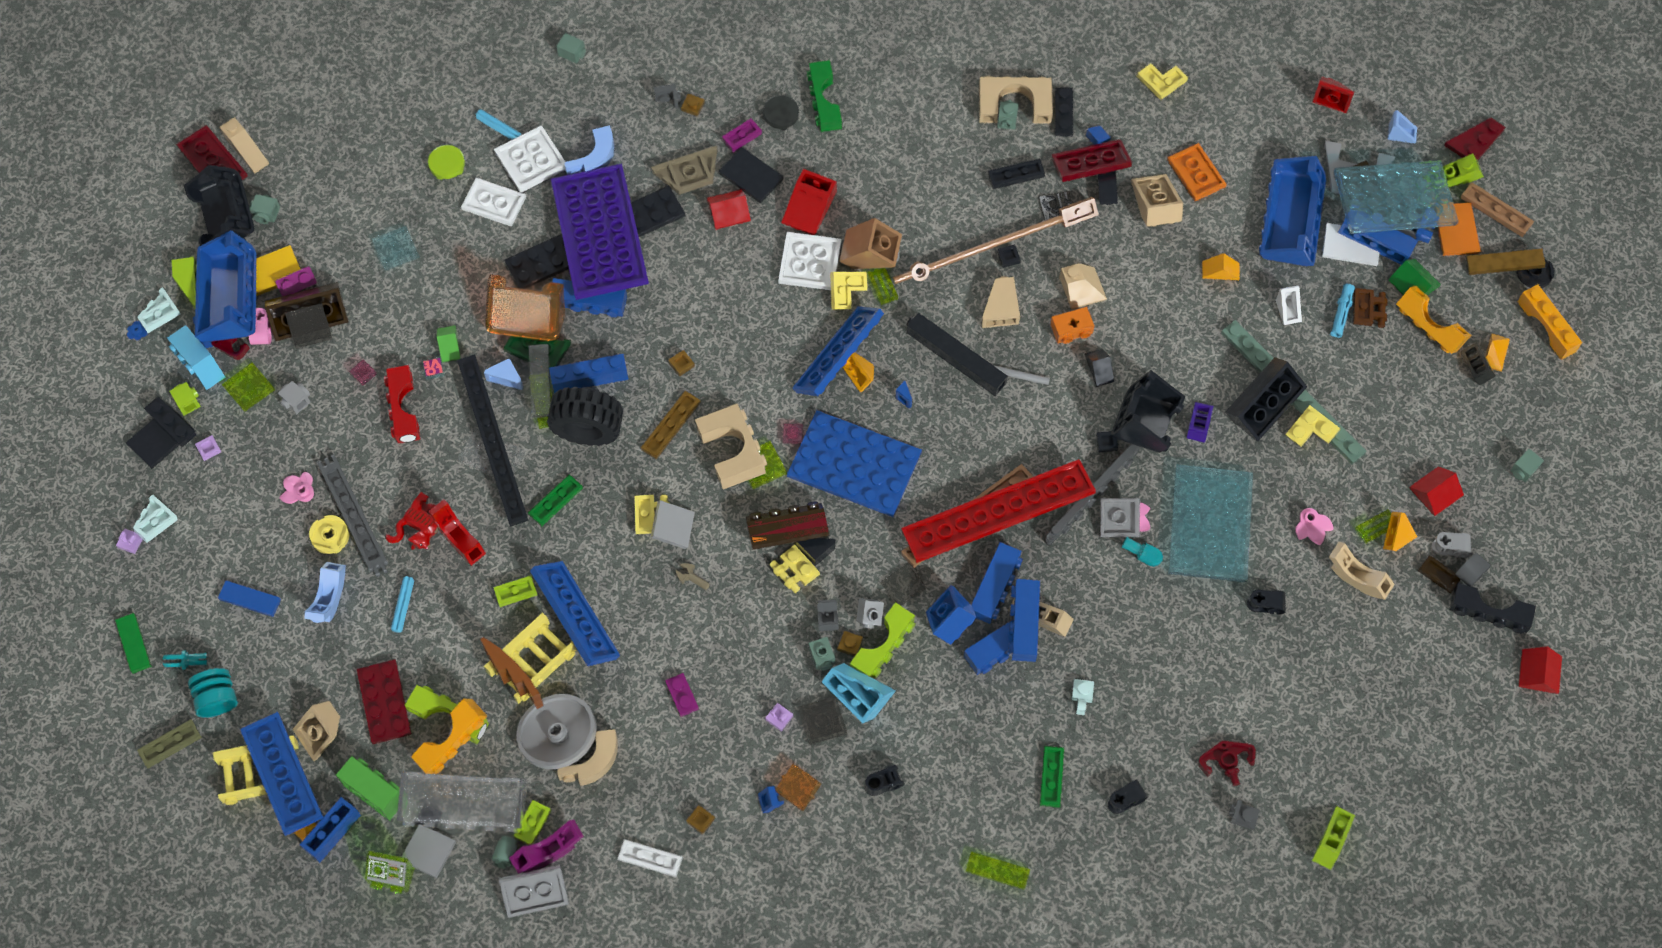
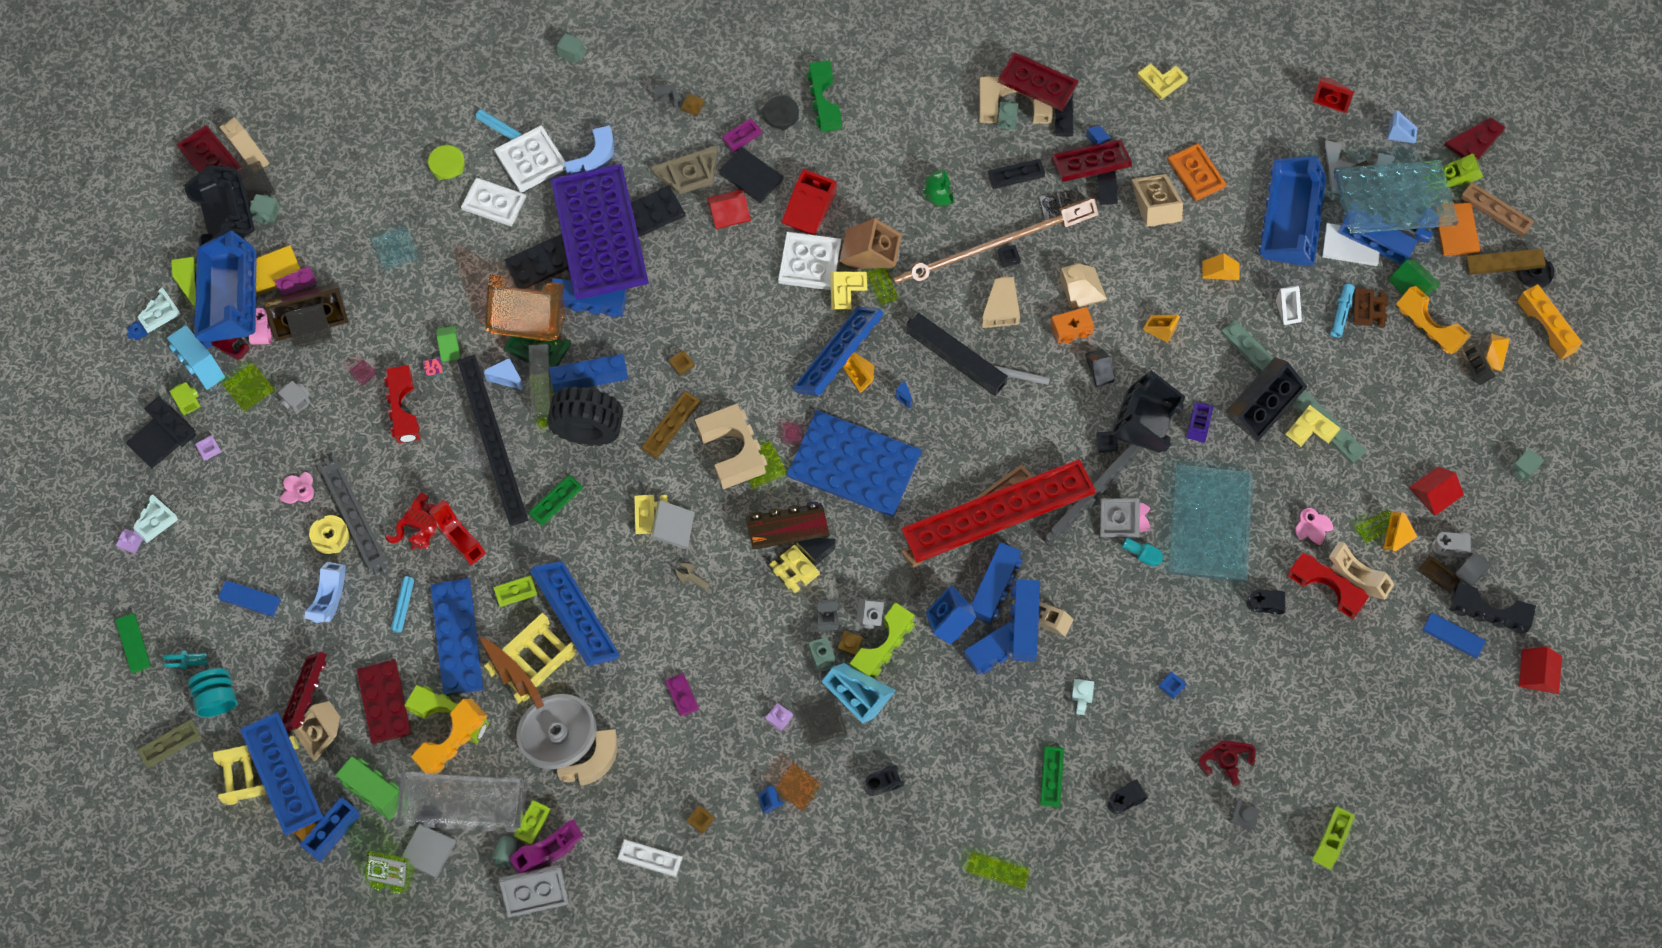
(255, 181): none -> clear smoke tile
(301, 695): none -> dark red plate
(457, 637): none -> blue plate
(938, 189): none -> green cylinder
(1038, 81): none -> dark red plate
(1162, 326): none -> light orange slope
(1172, 685): none -> blue tile
(1308, 571): none -> red arch
(1454, 635): none -> blue tile

